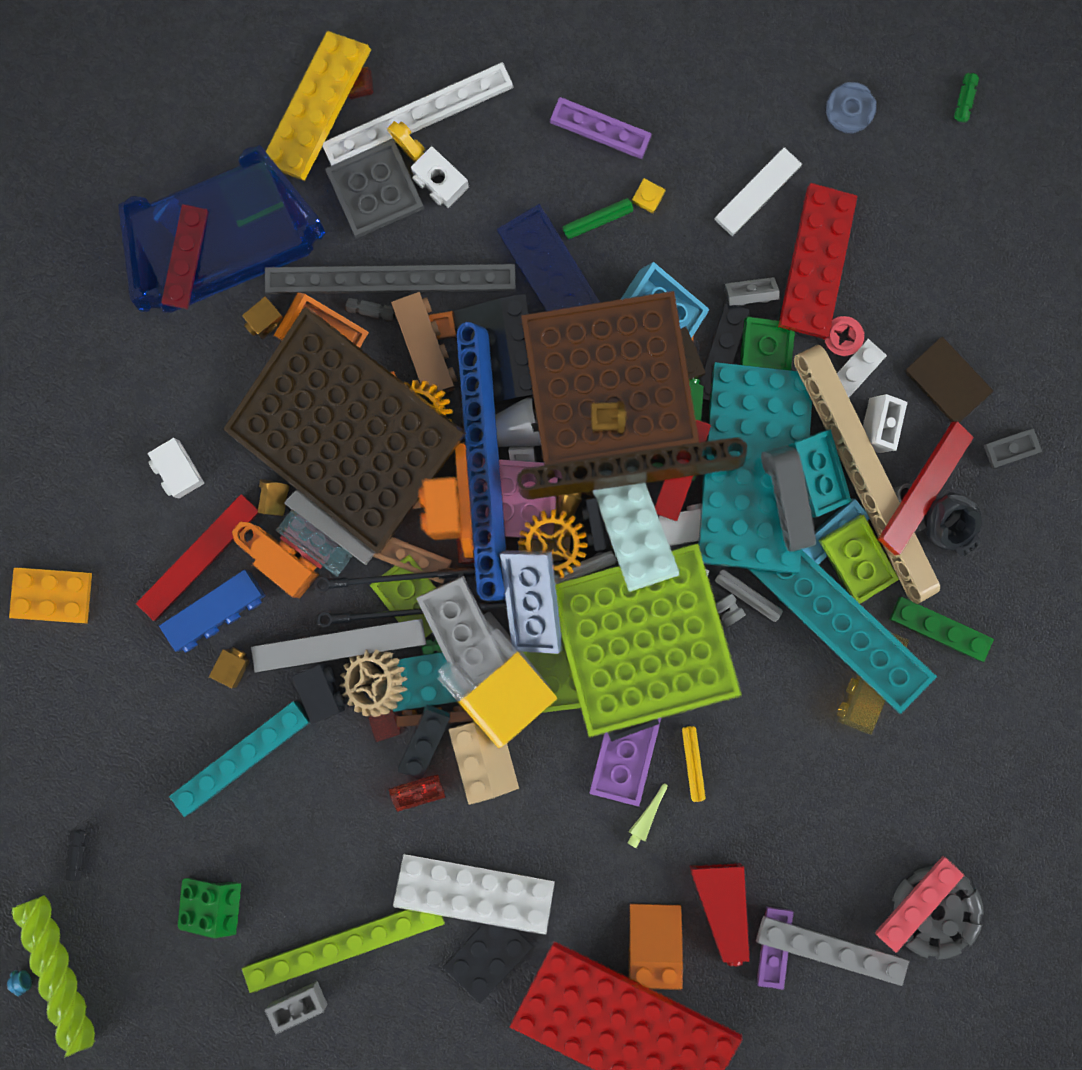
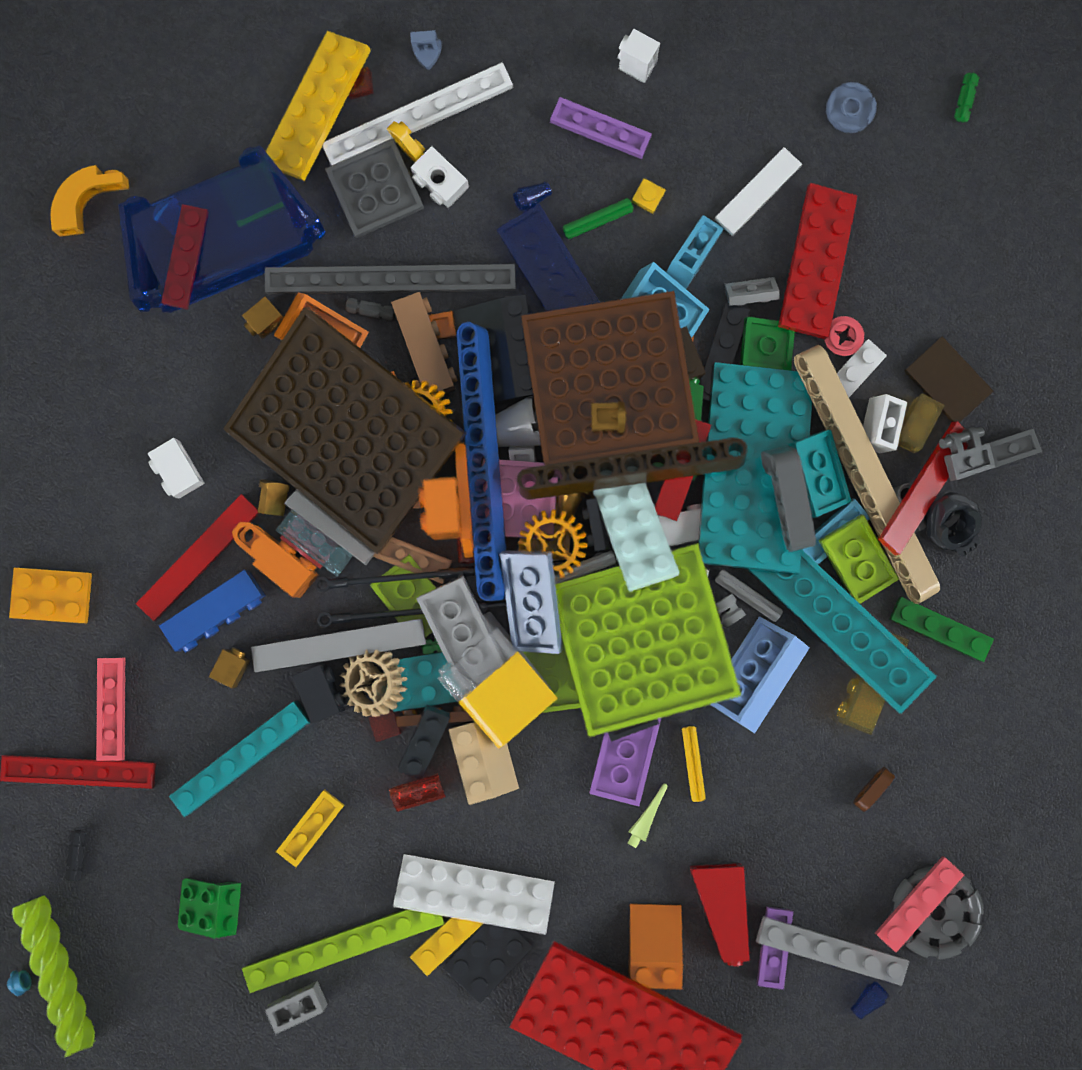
(76, 192): none -> light orange arch
(77, 771): none -> red tile
(110, 709): none -> coral plate
(310, 828): none -> yellow plate
(426, 47): none -> sand blue tile
(443, 943): none -> yellow plate
(530, 196): none -> clear blue cone
(638, 55): none -> white brick
(694, 251): none -> medium azure slope
(762, 670): none -> light blue slope
(870, 999): none -> clear blue cone
(874, 789): none -> reddish brown beam
(919, 422): none -> clear yellow brick
(969, 461): none -> dark grey plate

